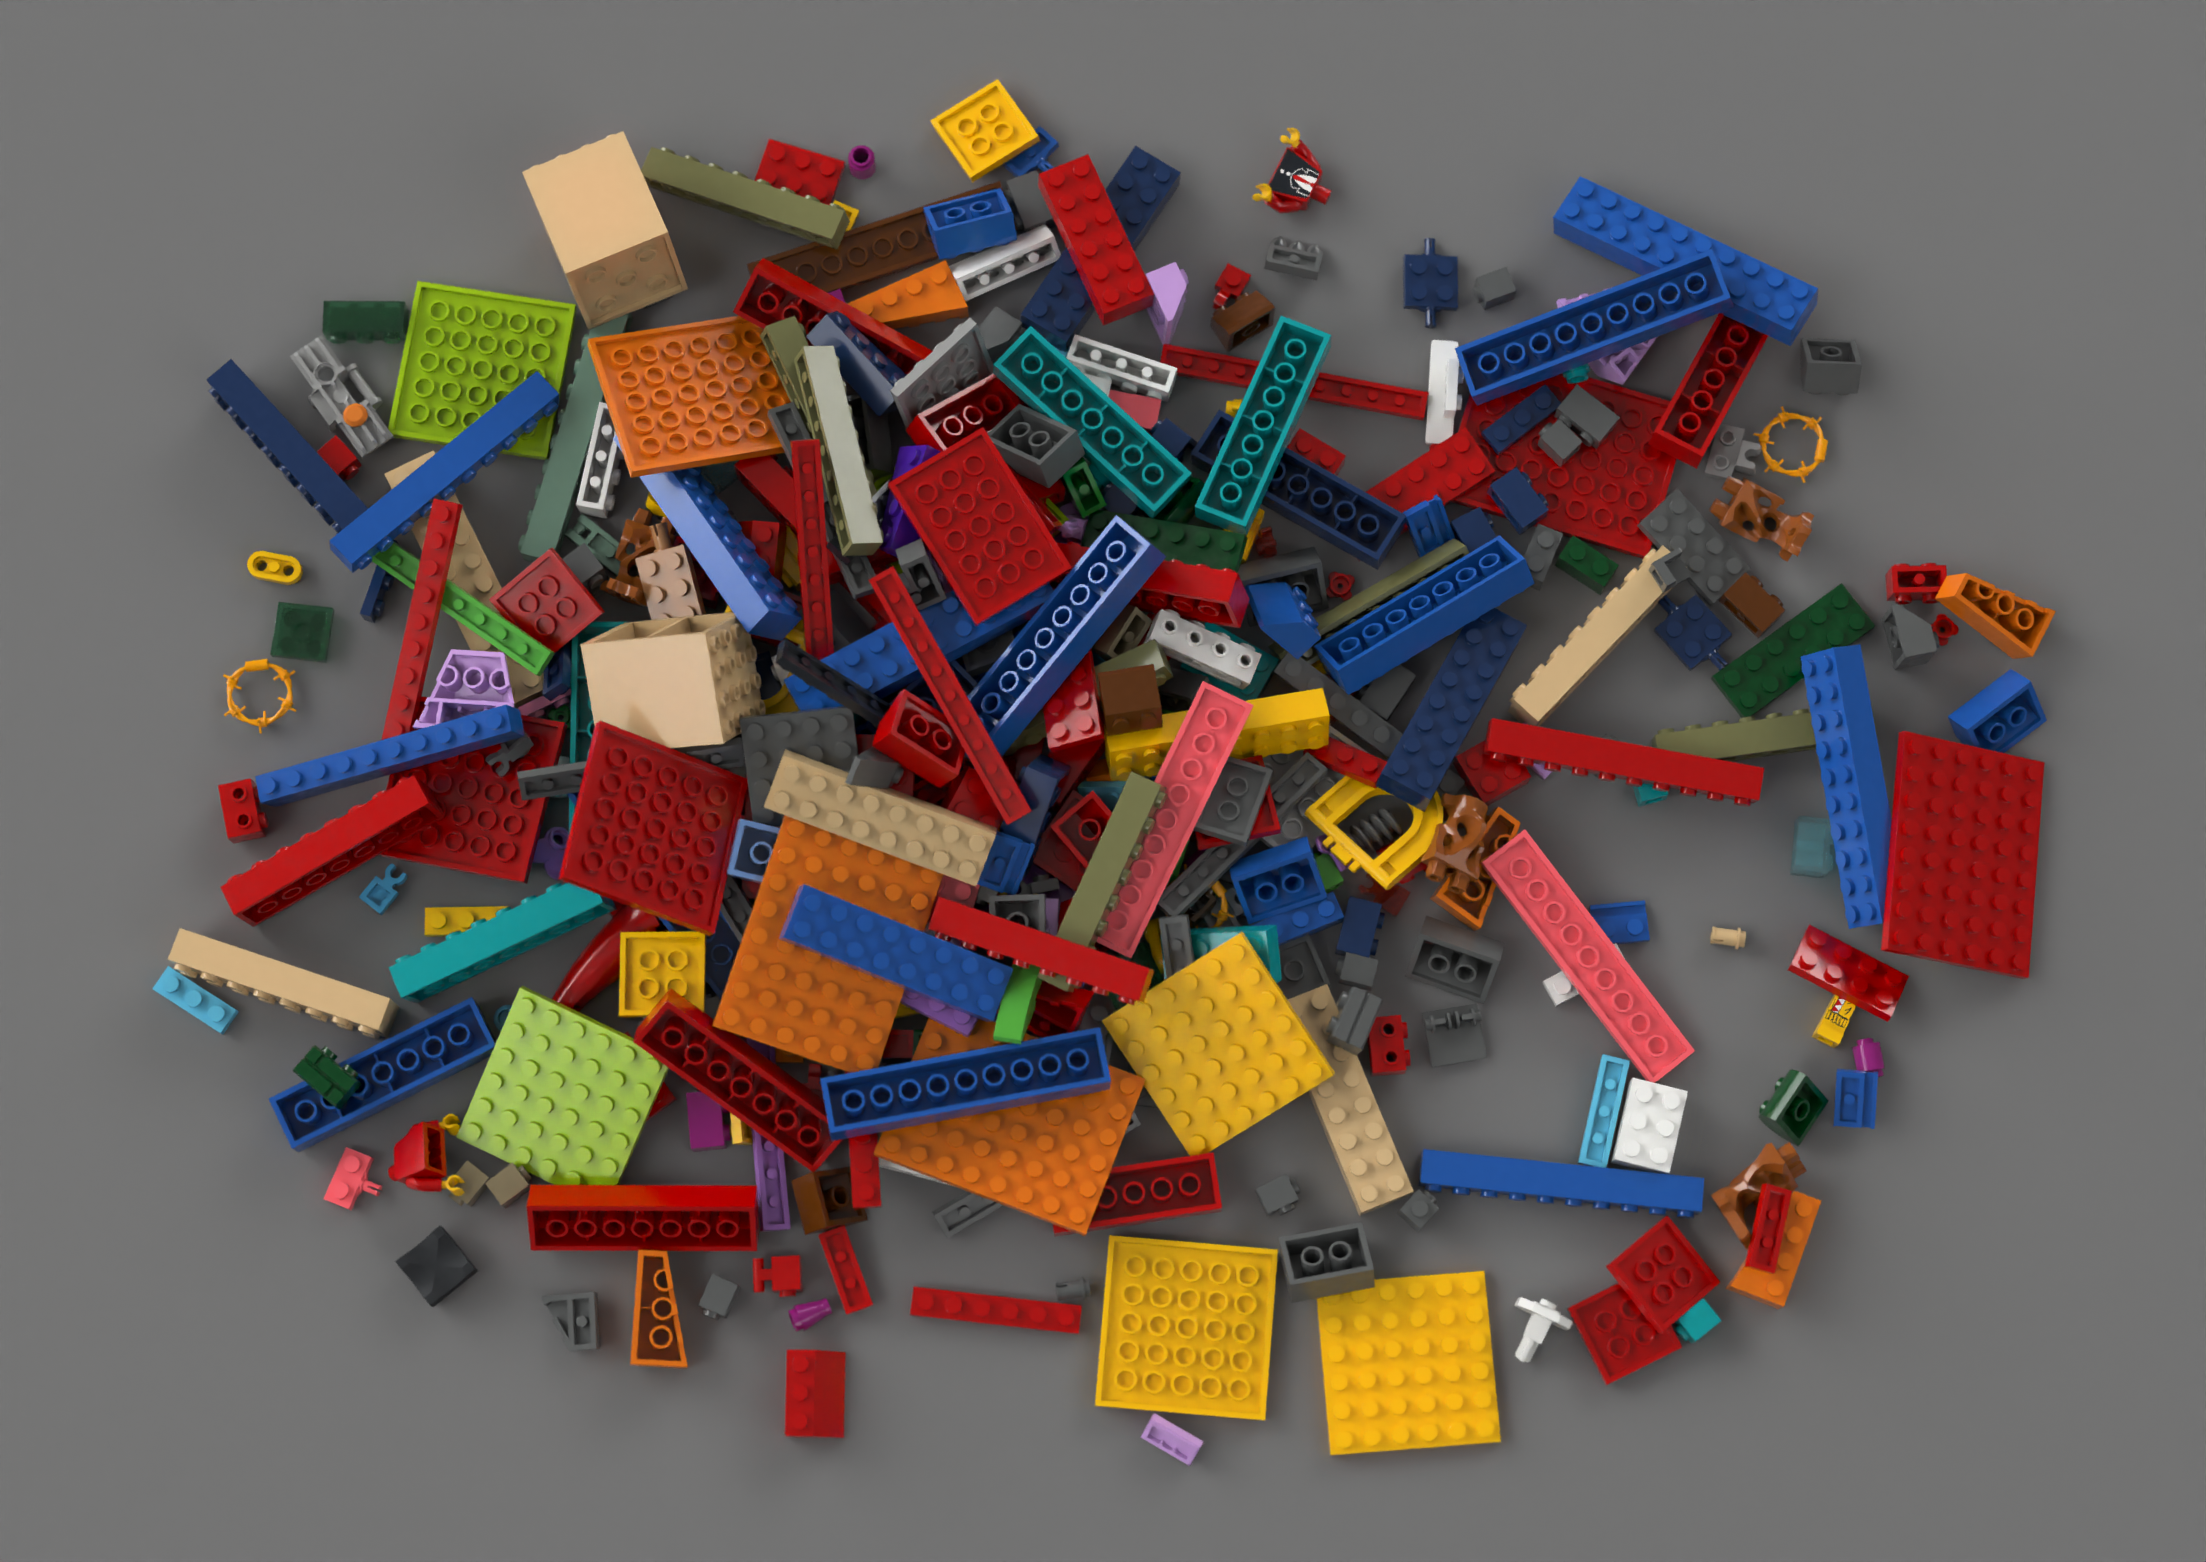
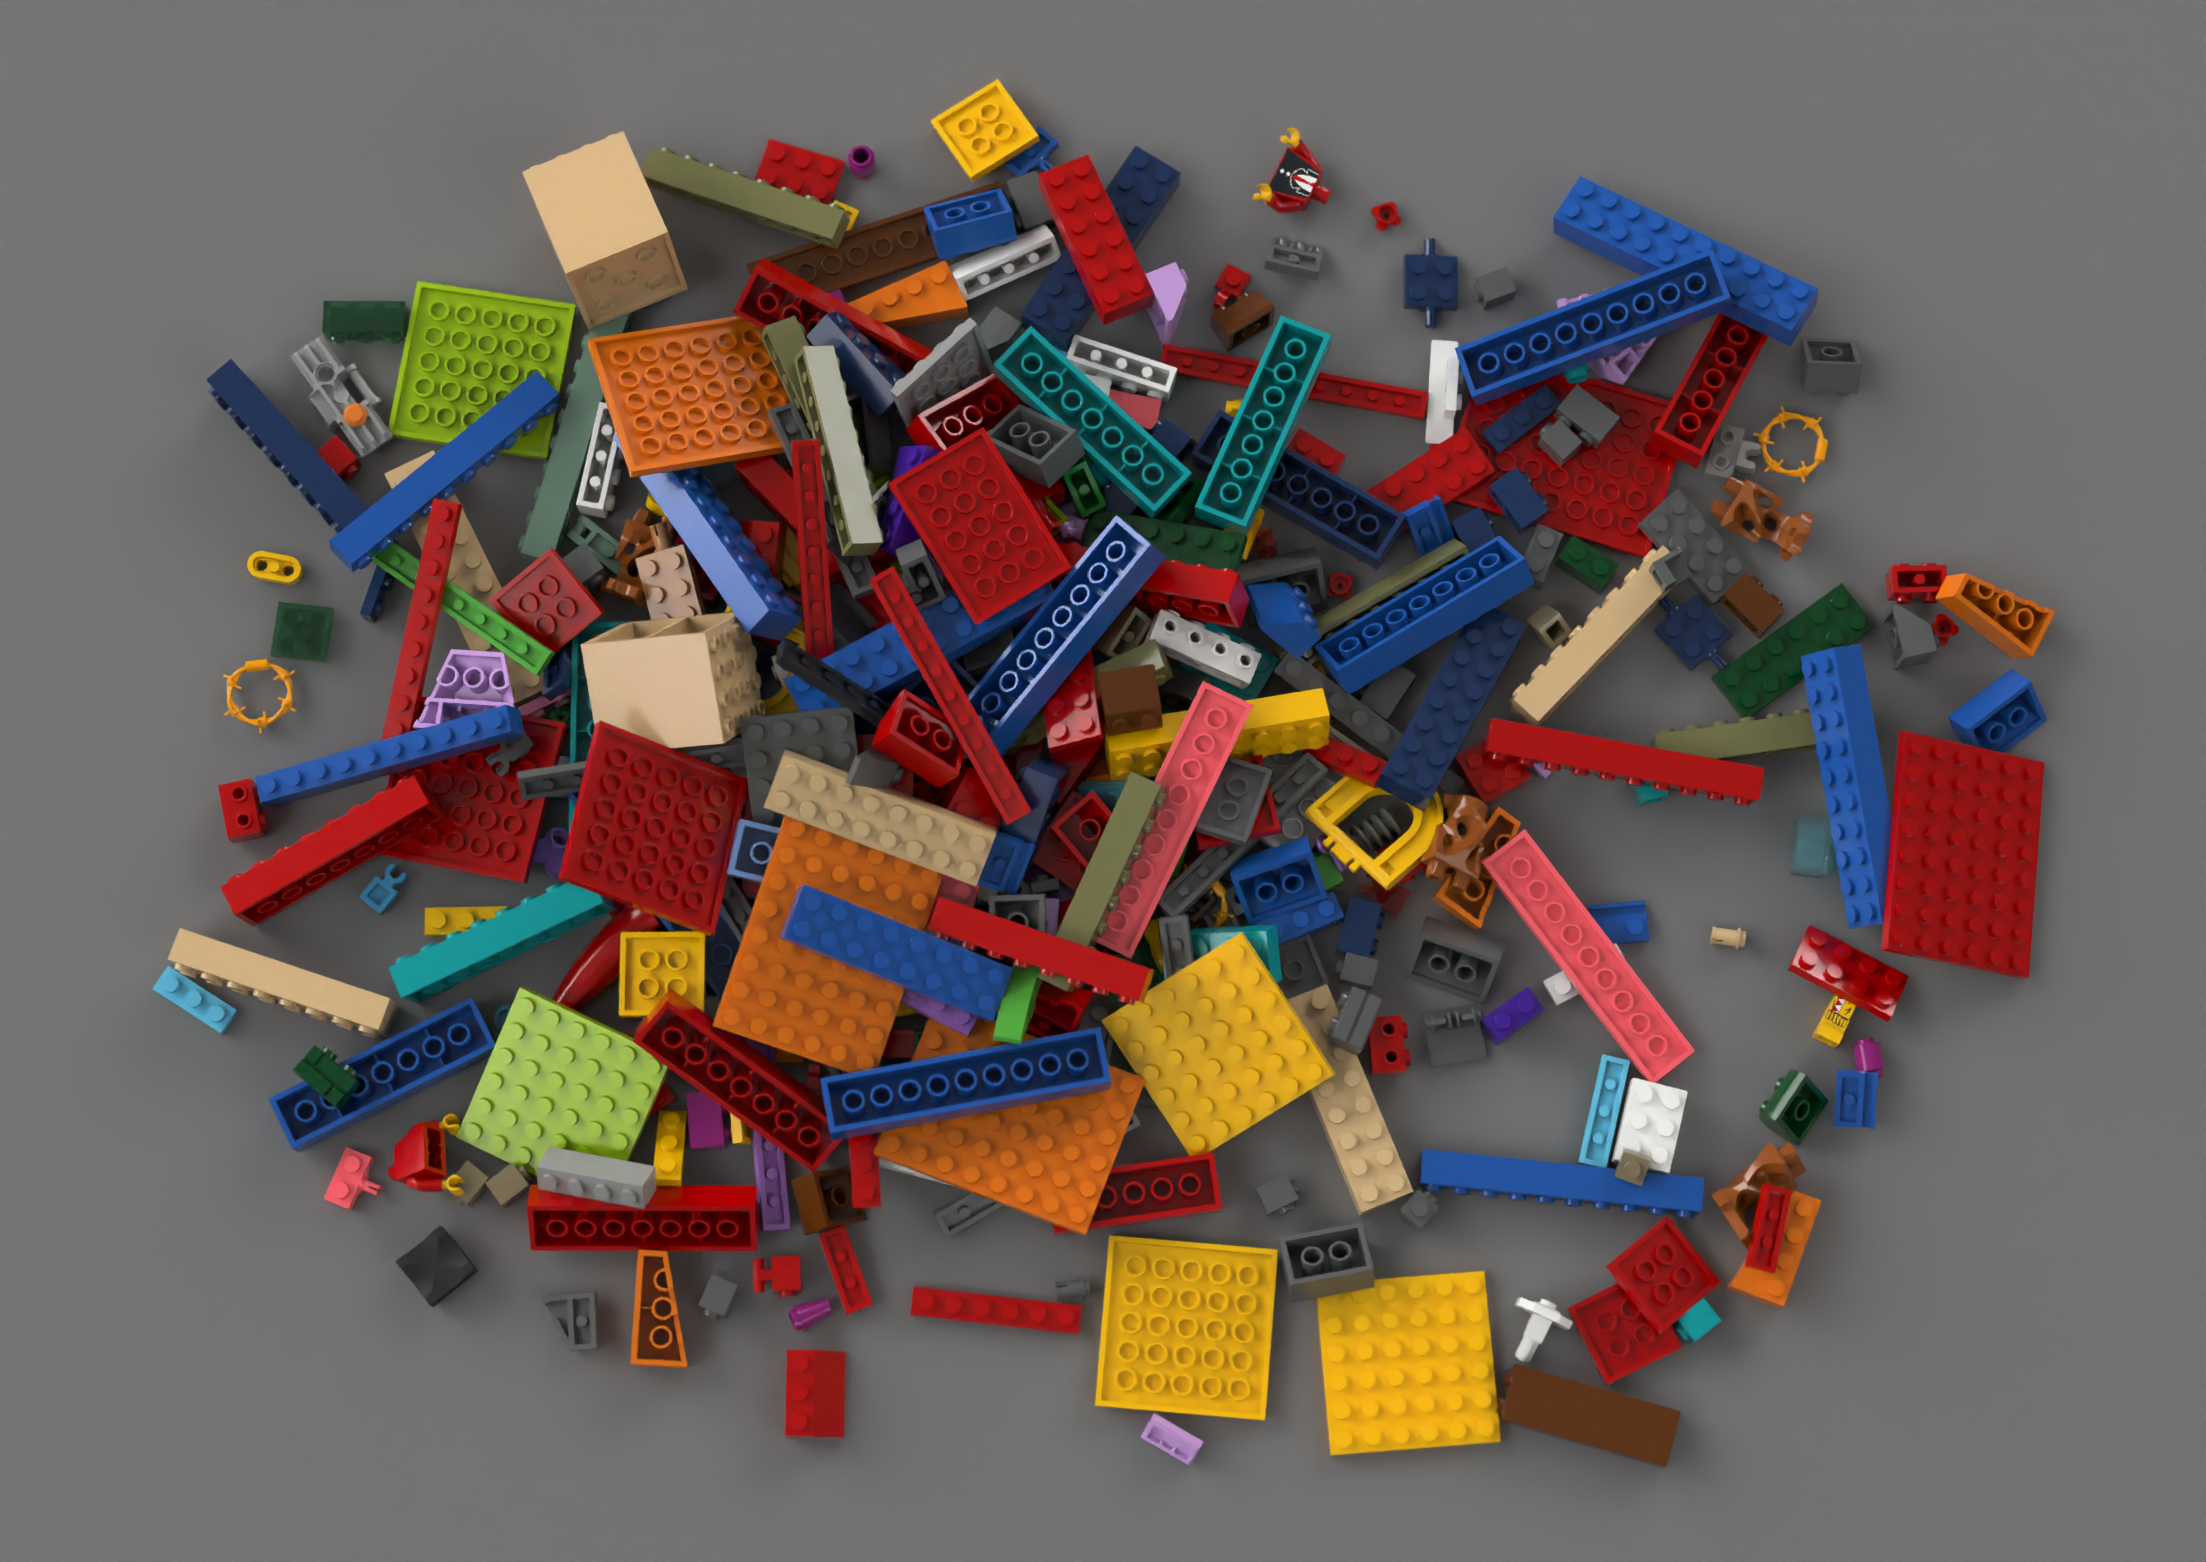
(596, 1177): none -> light grey brick
(670, 1147): none -> yellow plate
(1386, 208): none -> red plate
(1512, 1016): none -> dark purple brick
(1549, 626): none -> dark tan brick
(1588, 1415): none -> reddish brown brick
(1632, 1166): none -> dark tan plate

